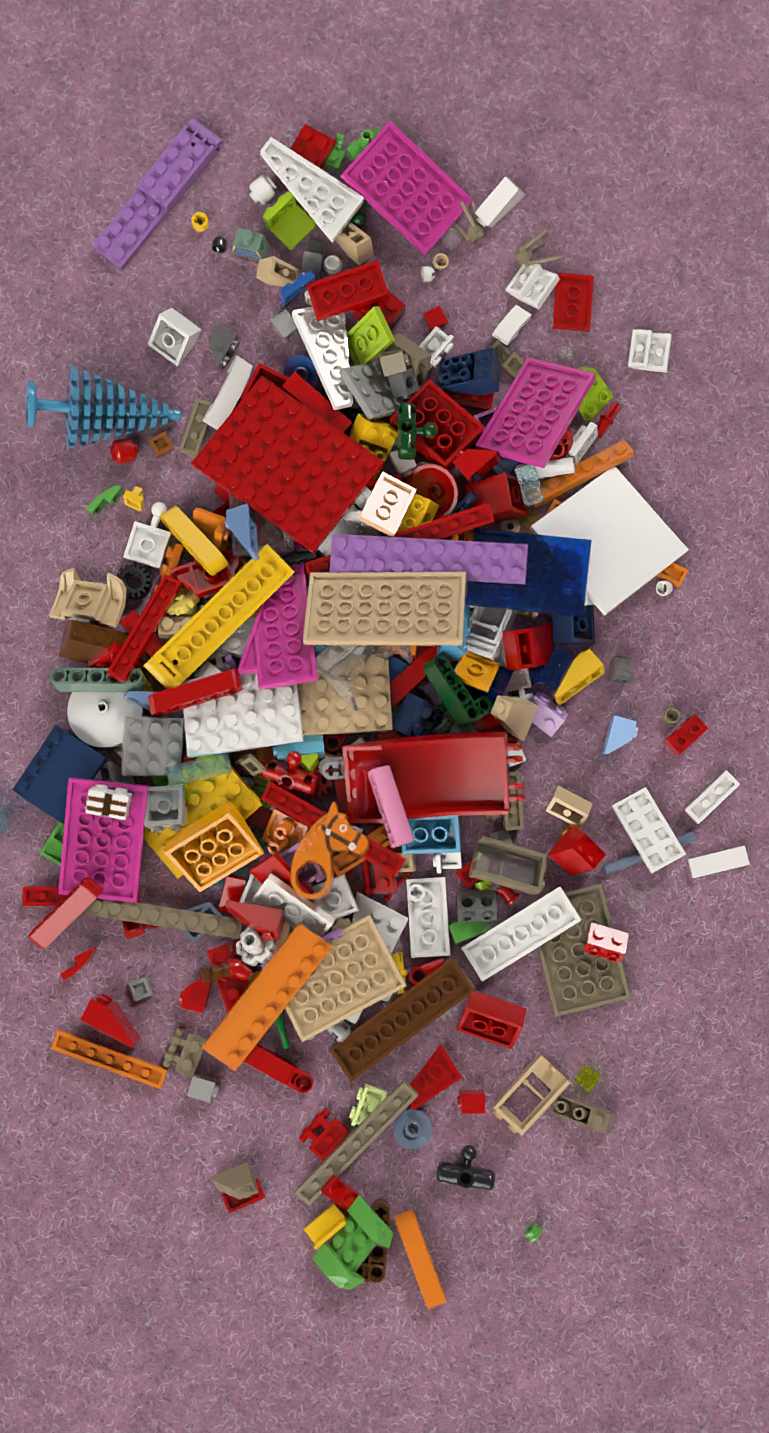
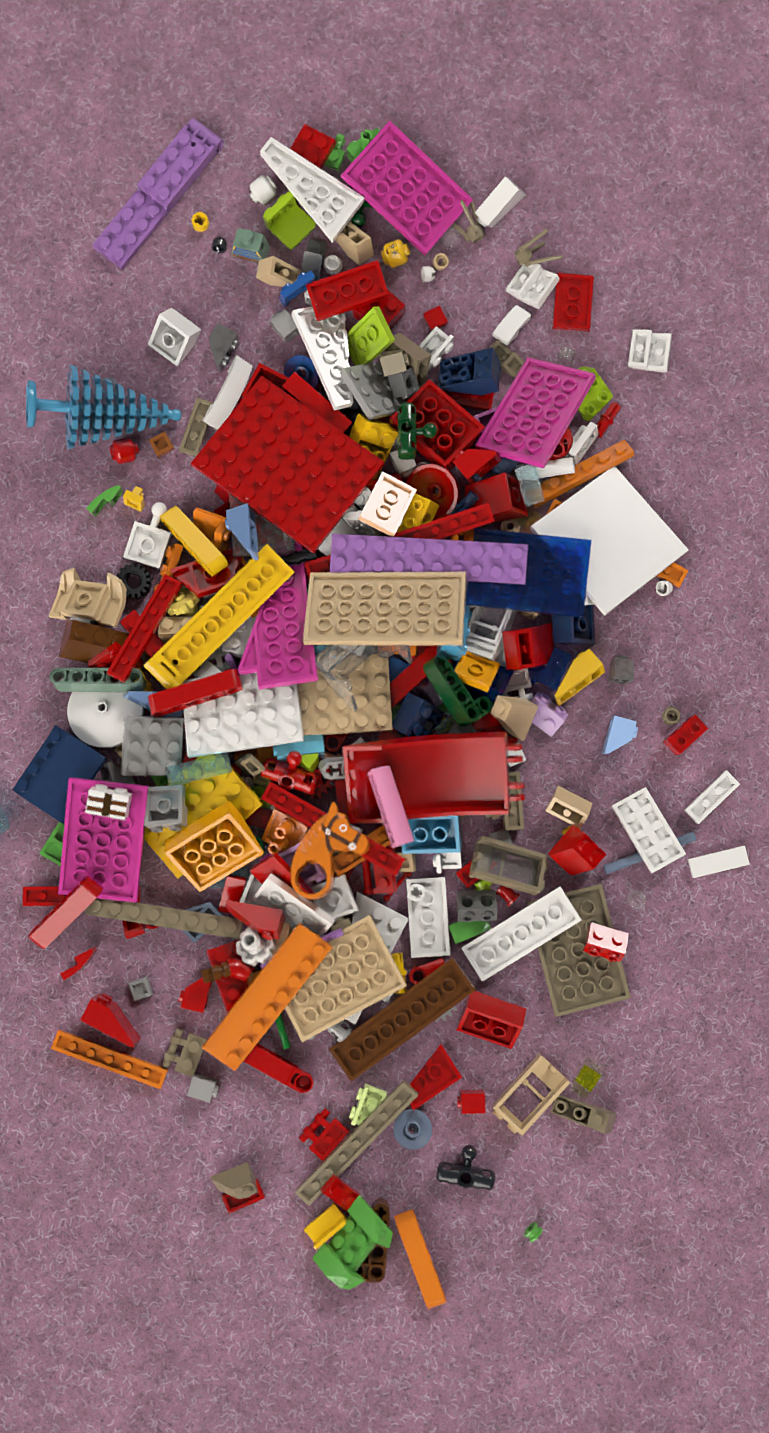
(395, 253): none -> yellow head

